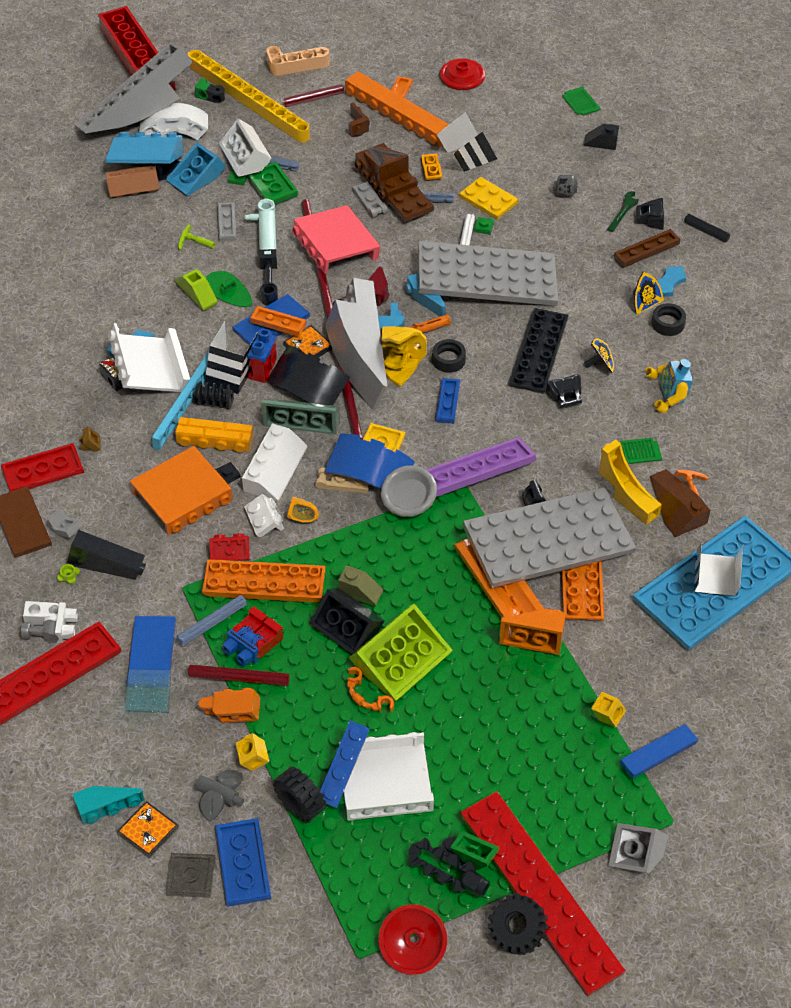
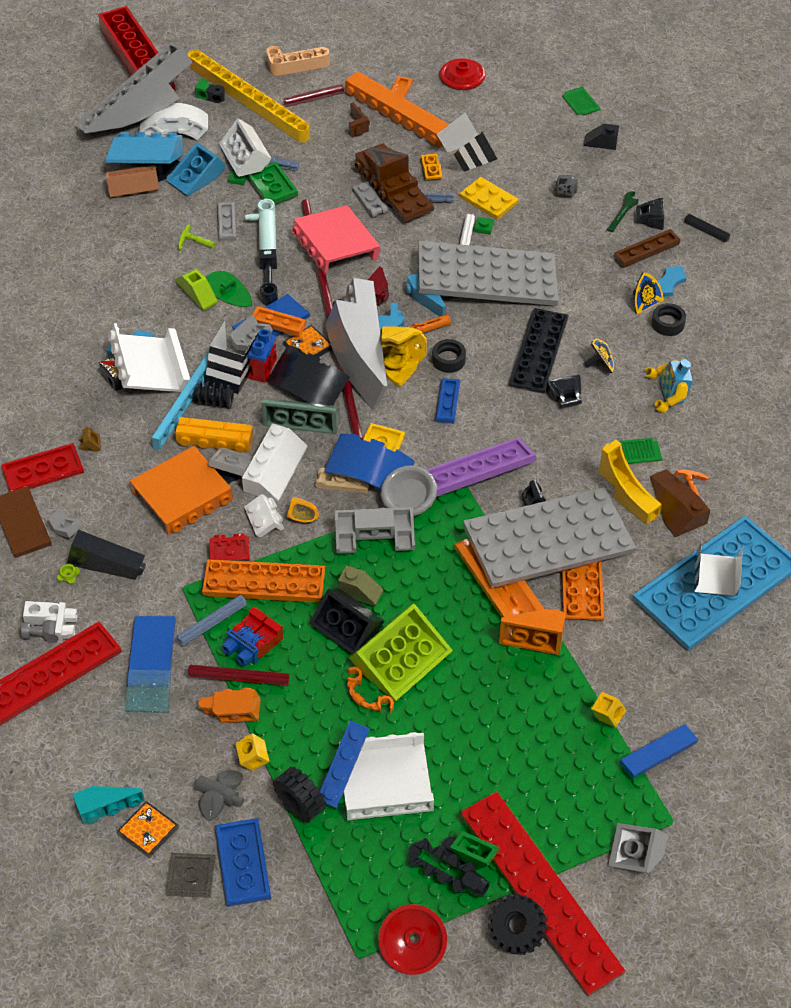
(230, 461): none -> light grey tile
(245, 333): none -> light grey bracket
(374, 524): none -> light grey bracket

